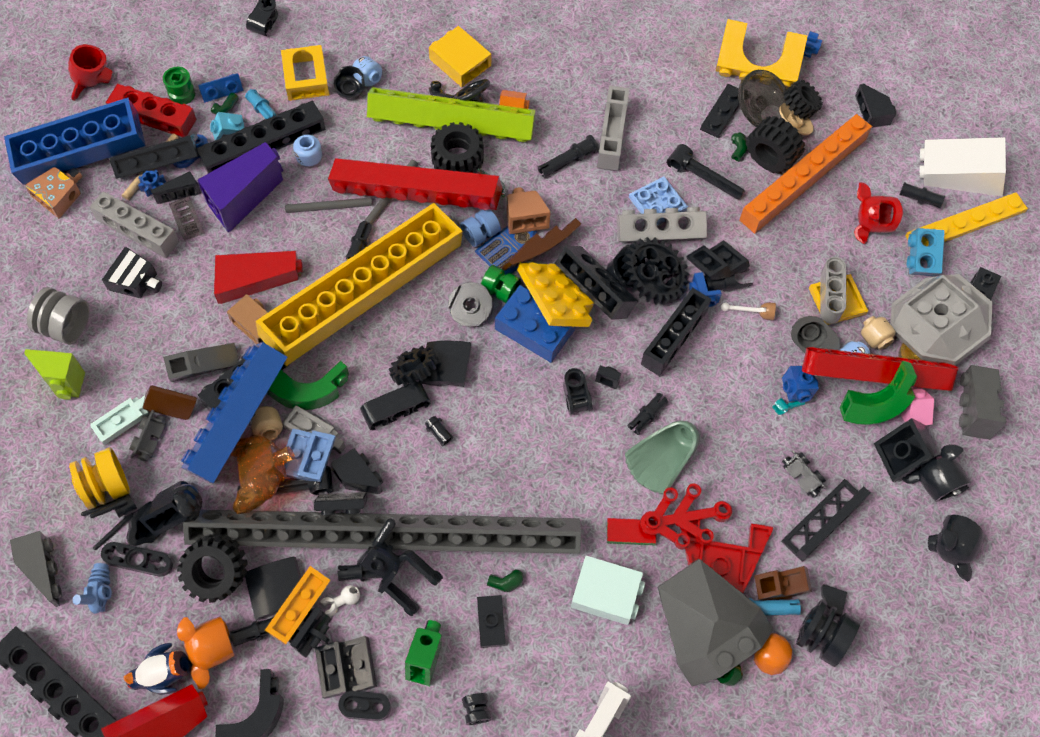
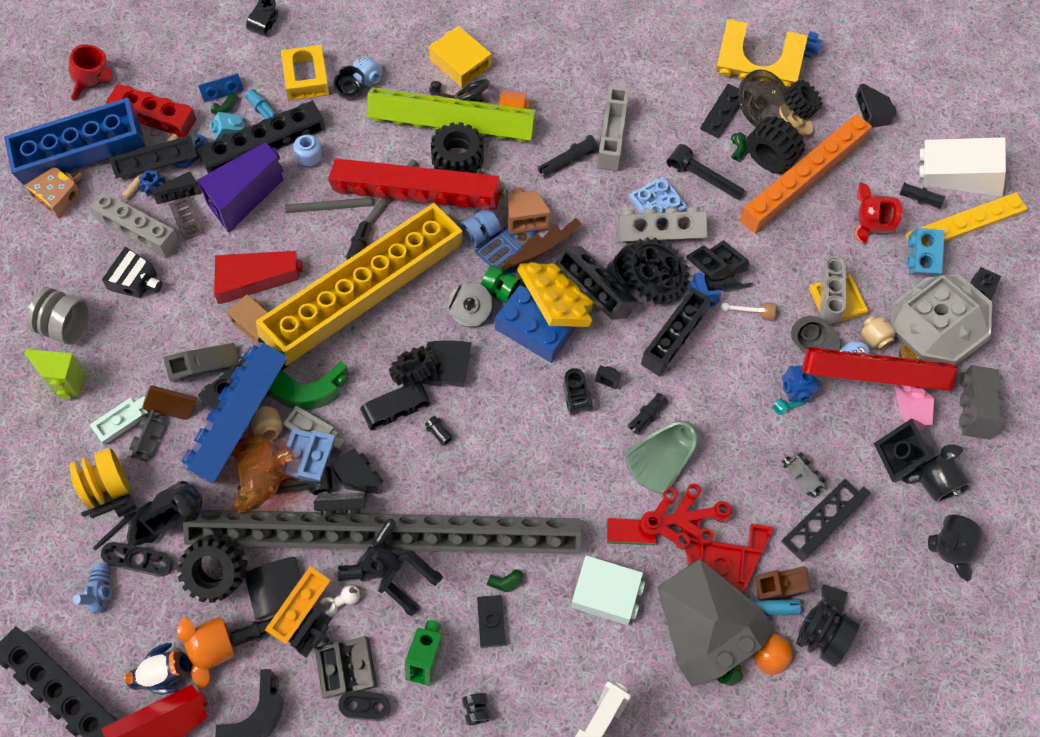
(33, 558): dark grey slope -> none
(179, 85): green wheel -> none
(881, 405): green arch -> none

